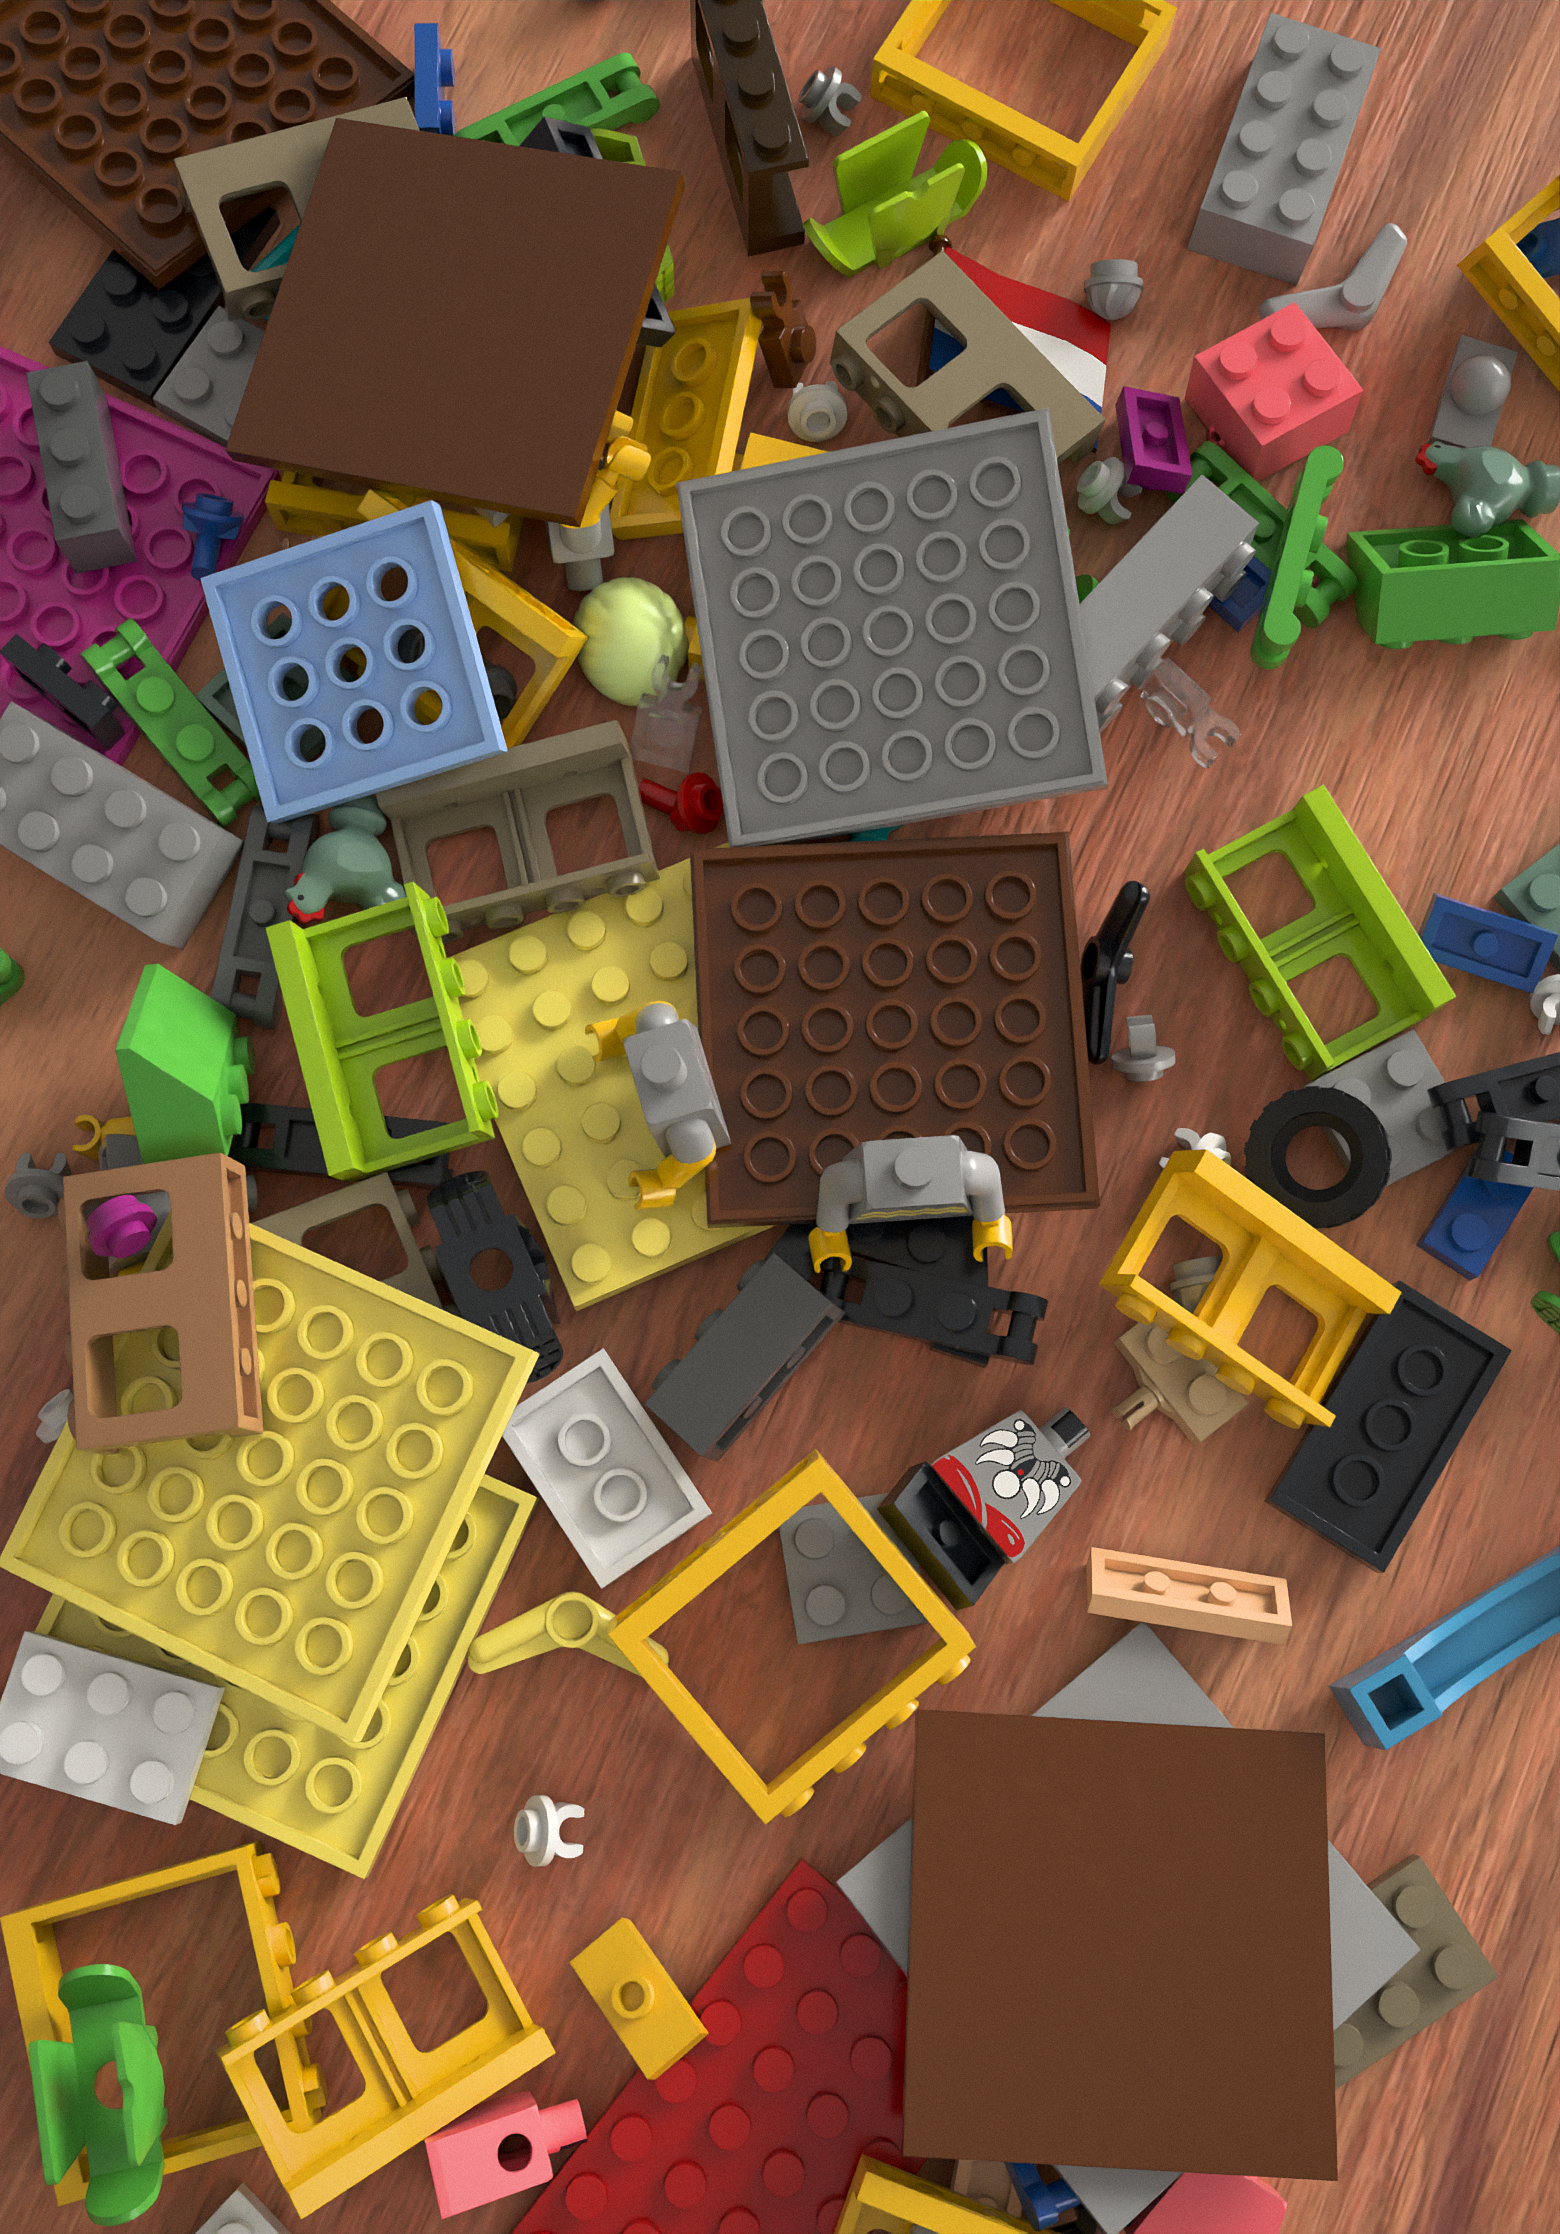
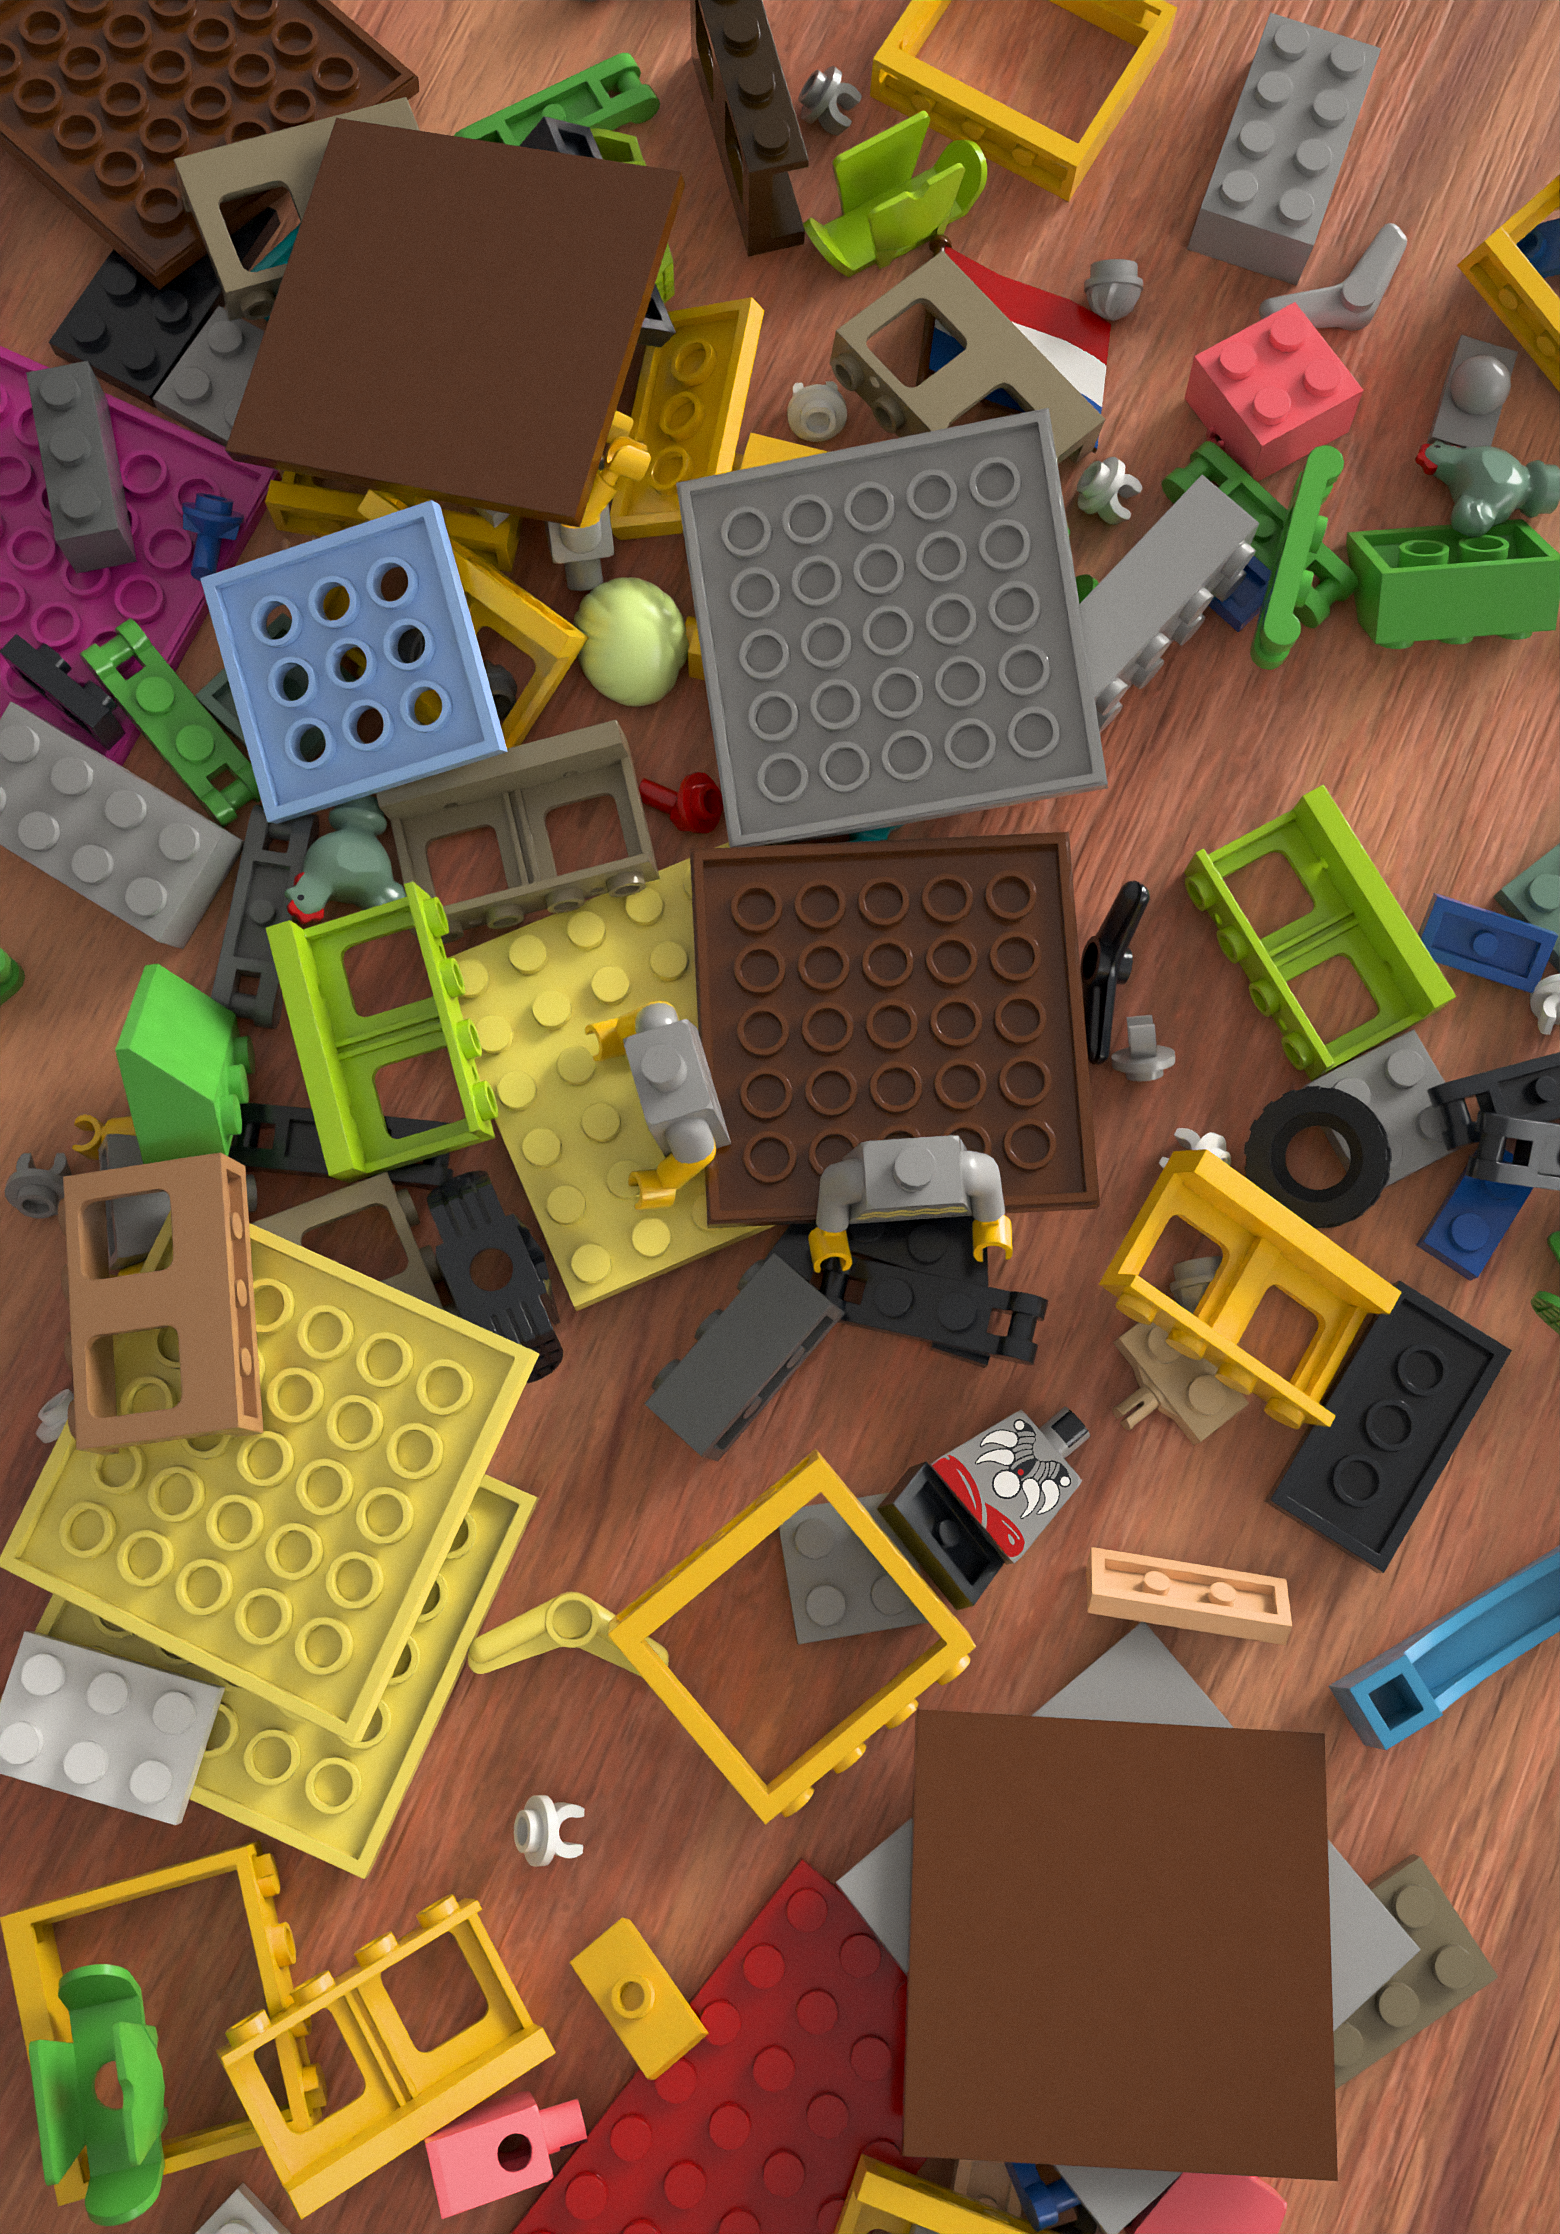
(120, 1227): magenta plate -> none
(432, 74): blue plate -> none
(603, 1468): white plate -> none
(665, 723): clear plate -> none
(786, 336): reddish brown plate -> none
(1153, 440): magenta plate -> none
(1182, 704): clear plate -> none

